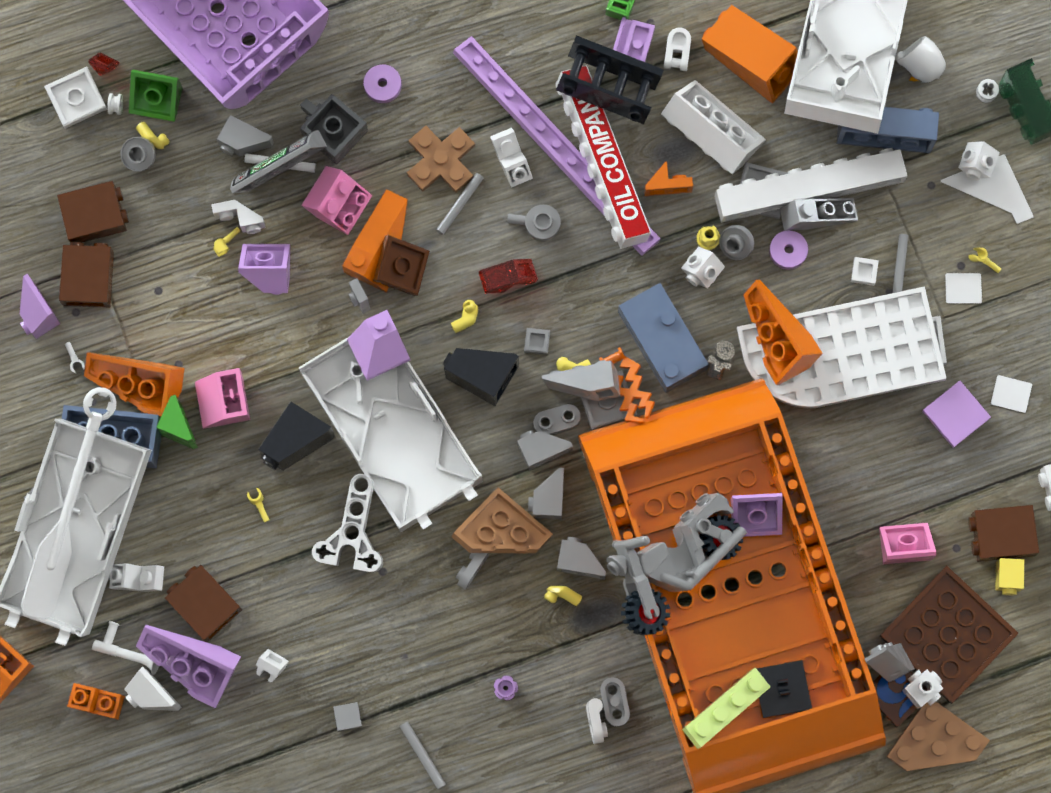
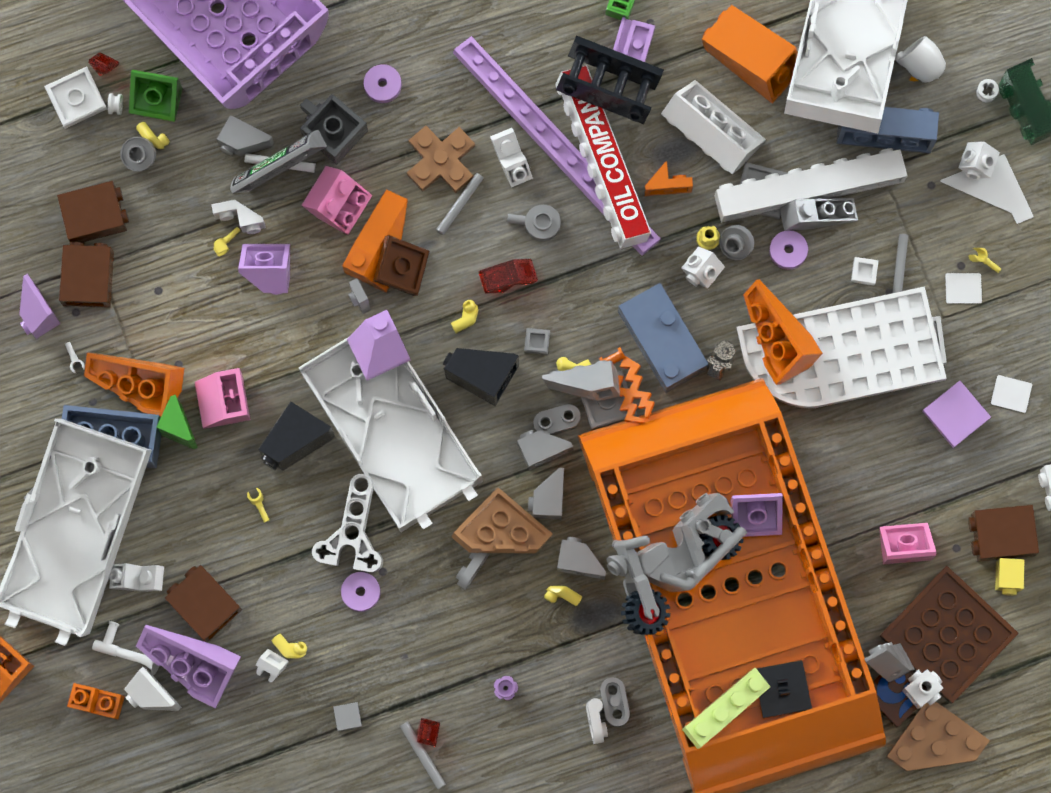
(55, 549): white piece -> none
(289, 650): none -> light yellow arm
(356, 581): none -> lavender piece
(428, 732): none -> clear red slope
(679, 42): white plate -> none

